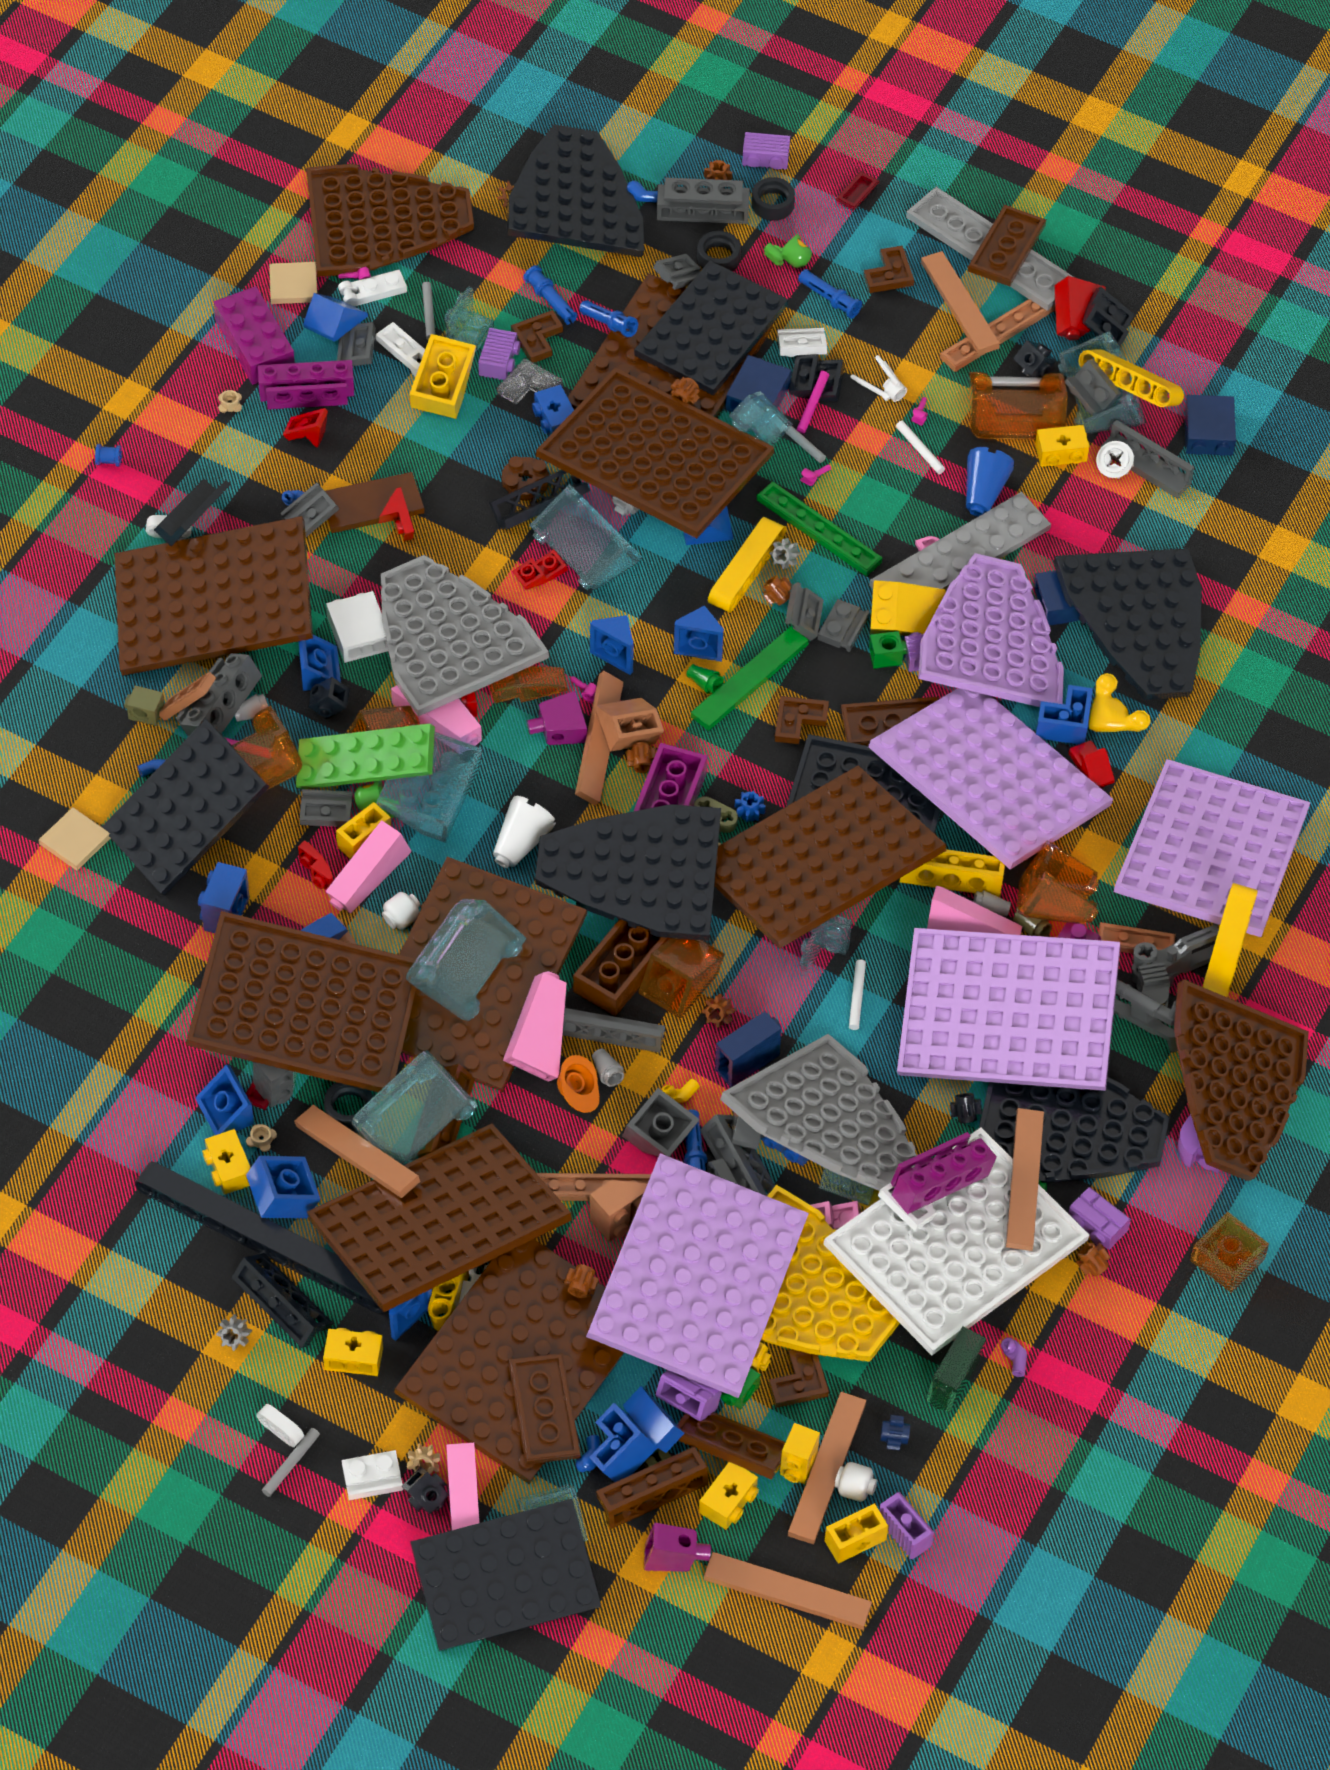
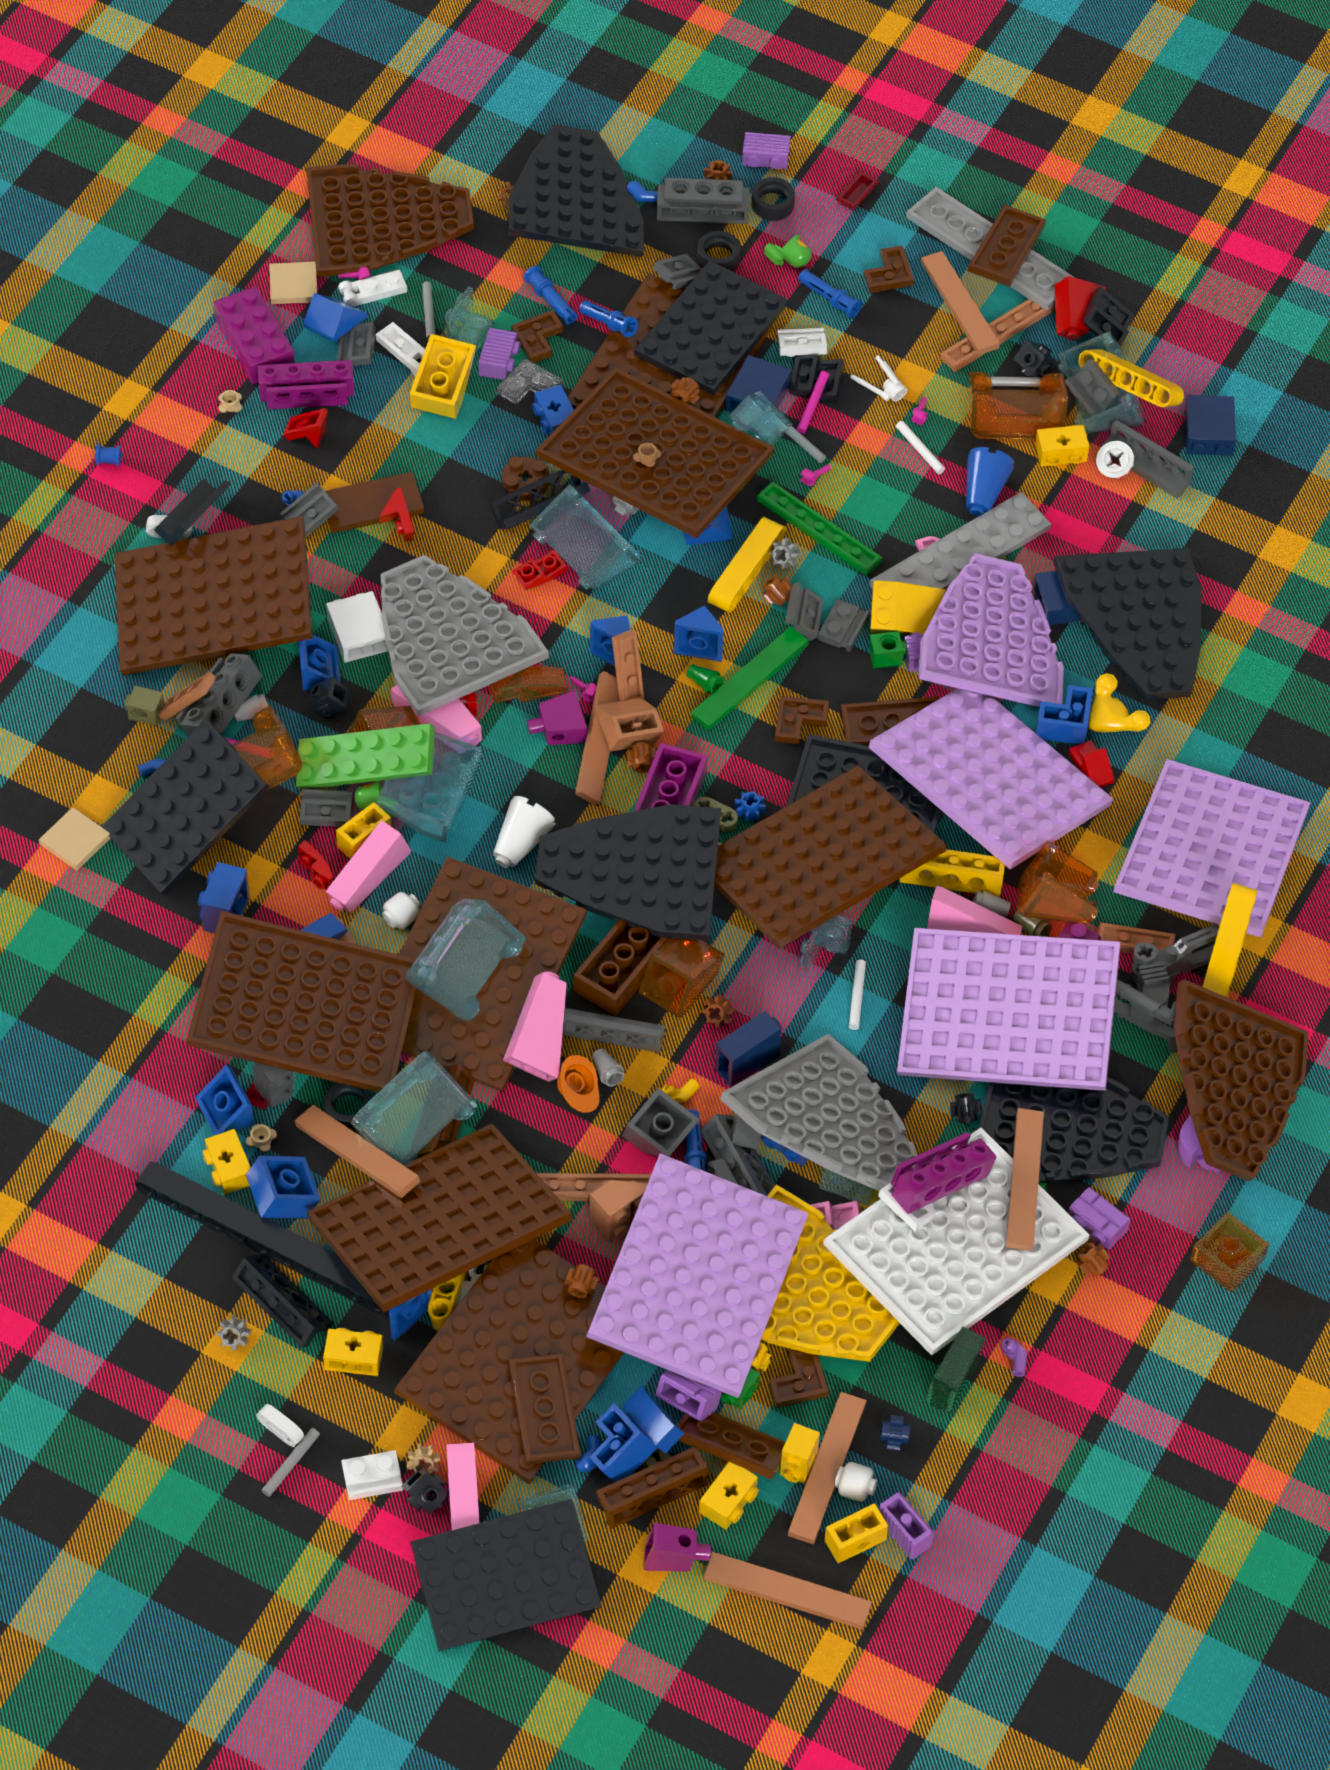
(628, 666): none -> nougat tile
(647, 454): none -> medium nougat plate

